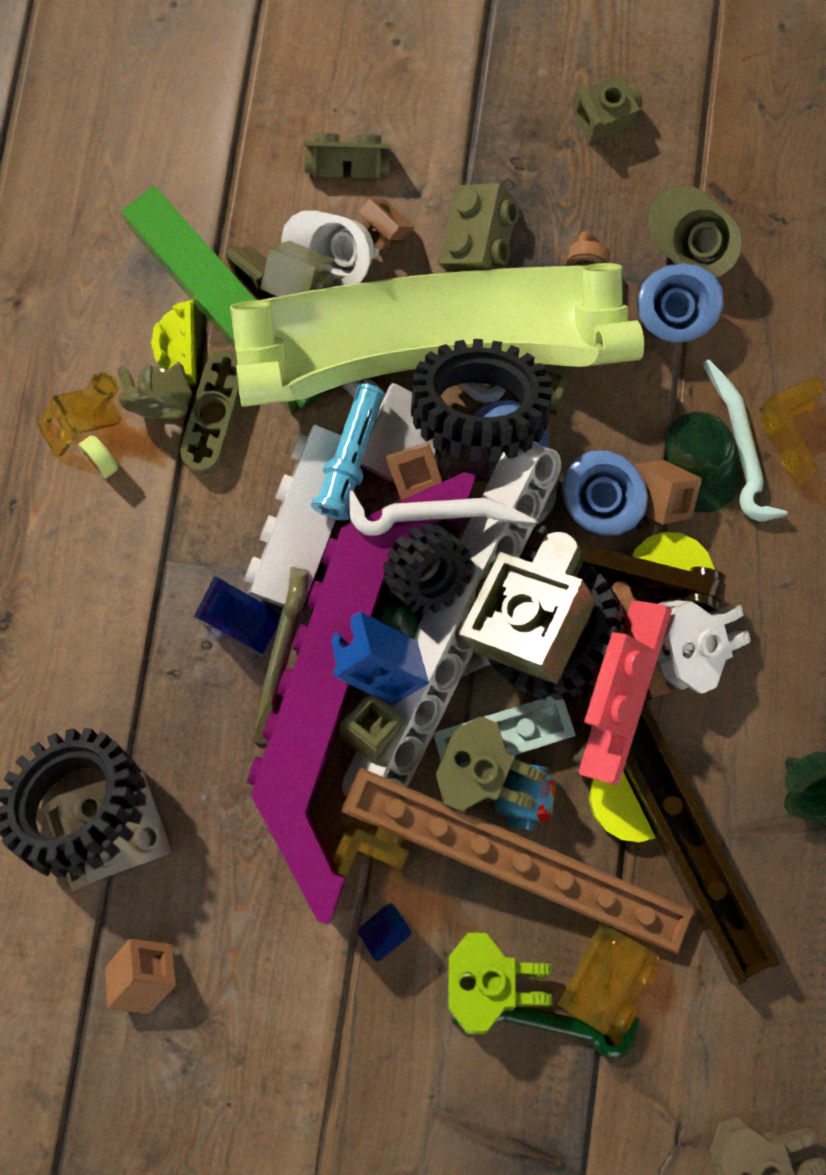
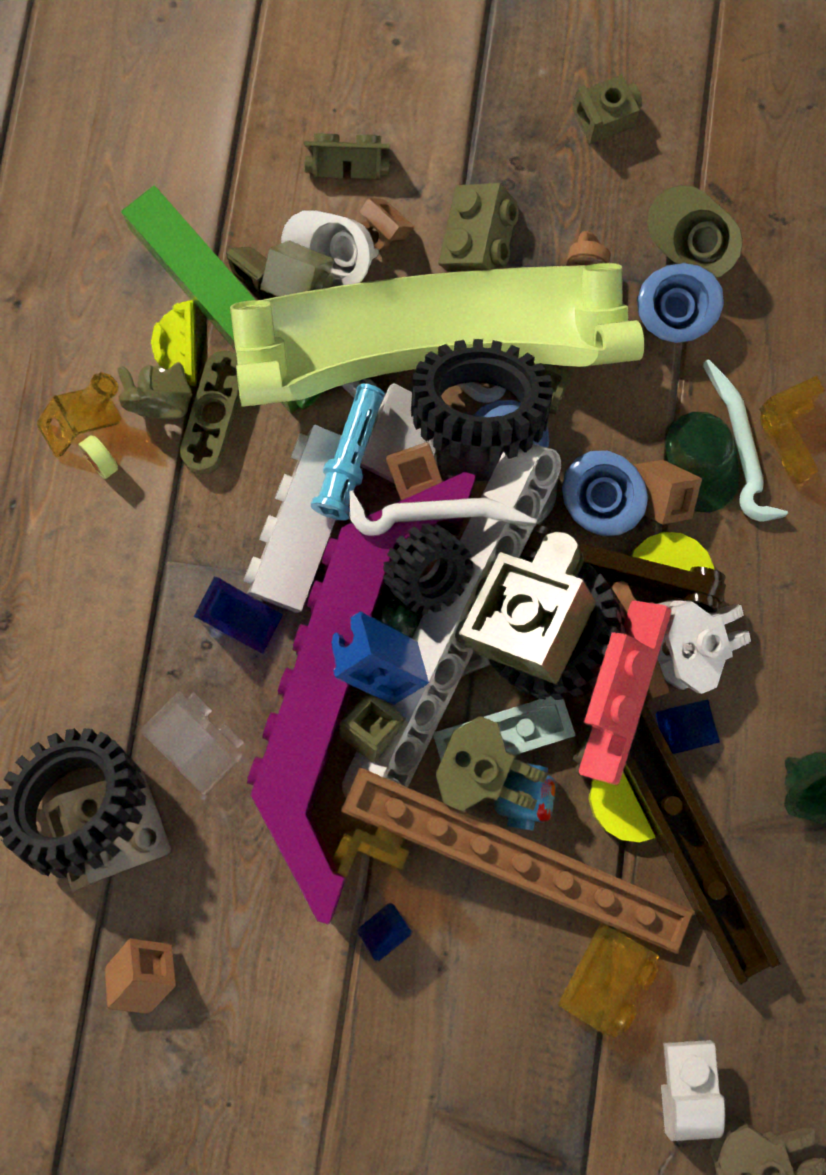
(193, 741): none -> clear brick
(282, 647): olive piece -> none
(495, 983): lime hinge -> none
(571, 1027): dark green piece -> none
(688, 726): none -> clear blue slope
(692, 1095): none -> white brick

